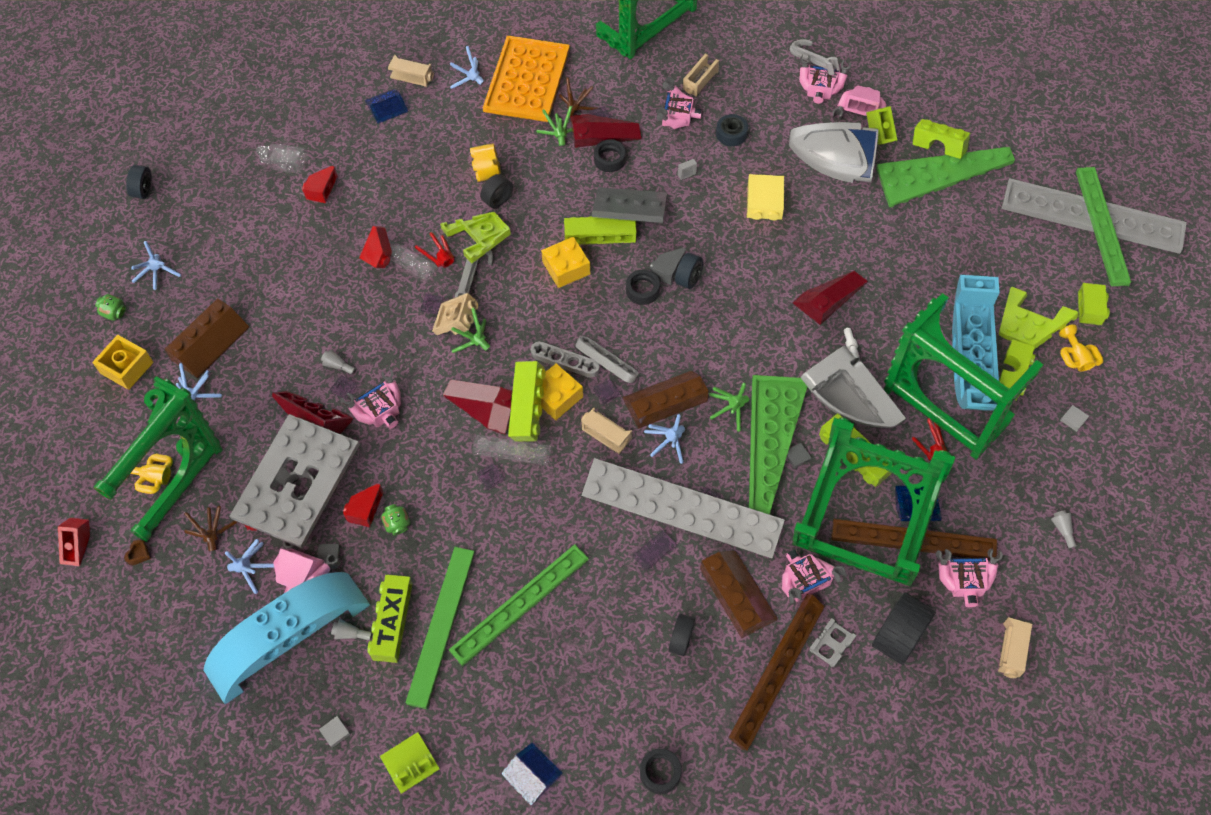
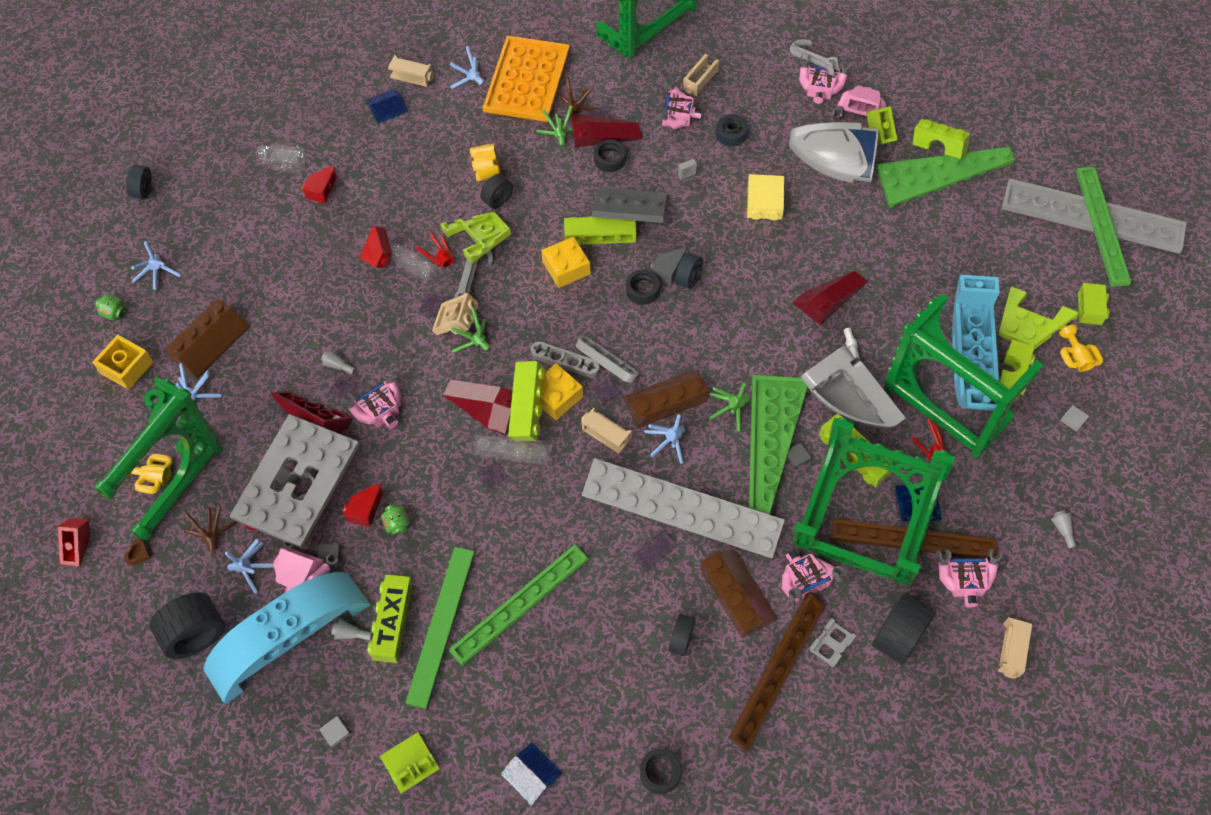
(186, 625): none -> black tyre

